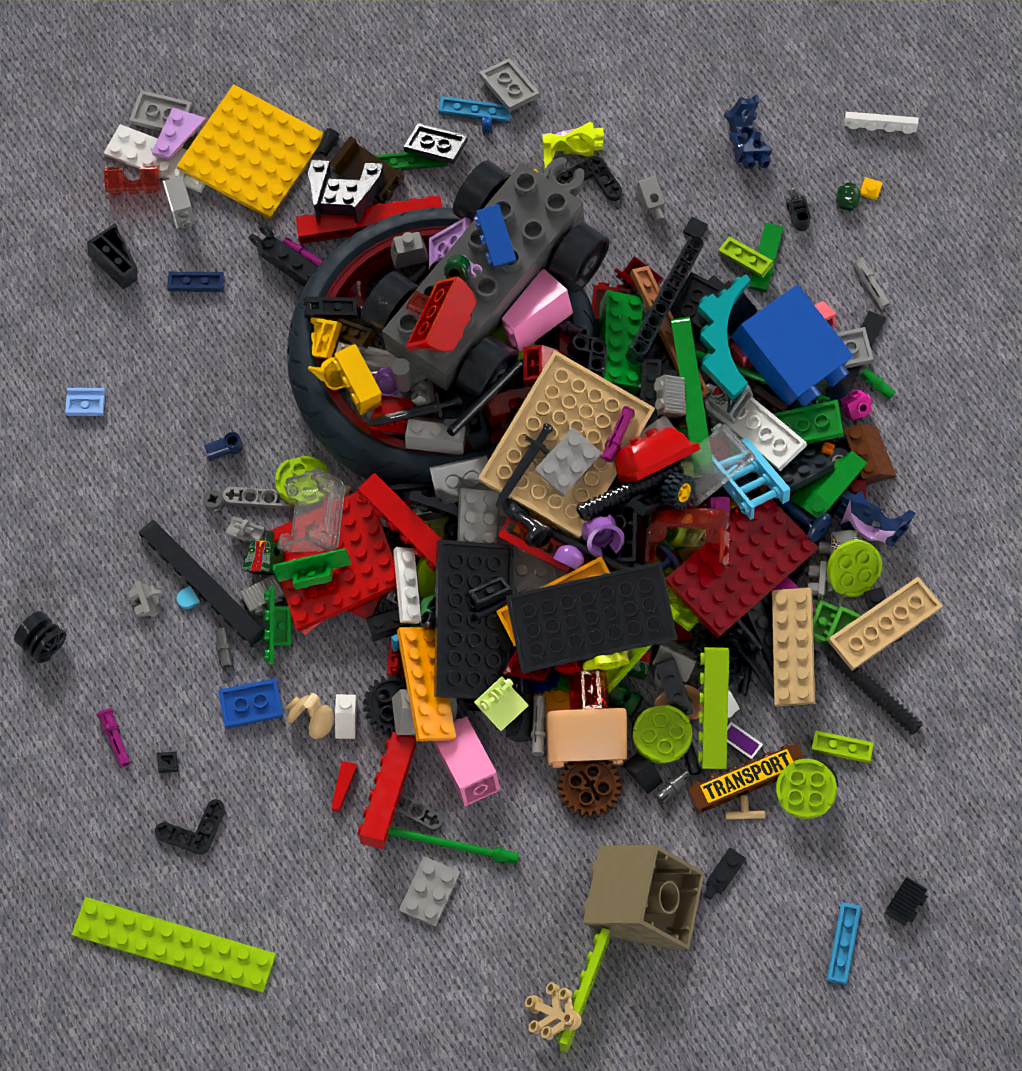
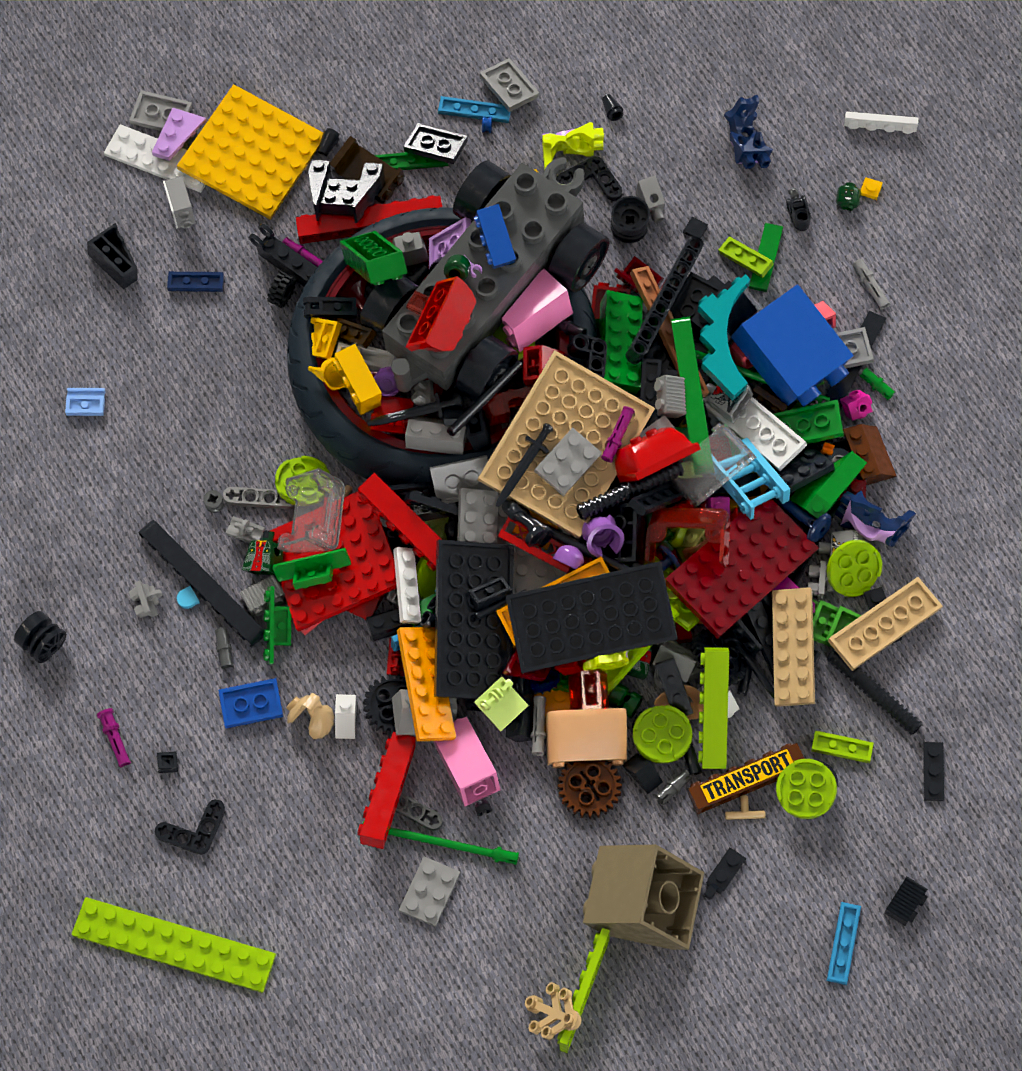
(117, 182): clear red arch -> none
(222, 446): dark blue piece -> none
(281, 289): none -> black tyre
(344, 780): red piece -> none
(374, 257): none -> green brick
(482, 807): none -> black hinge
(612, 108): none -> black cone
(629, 210): none -> black wheel
(678, 490): black wheel -> none
(742, 741): dark purple tile -> none
(933, 771): none -> black plate

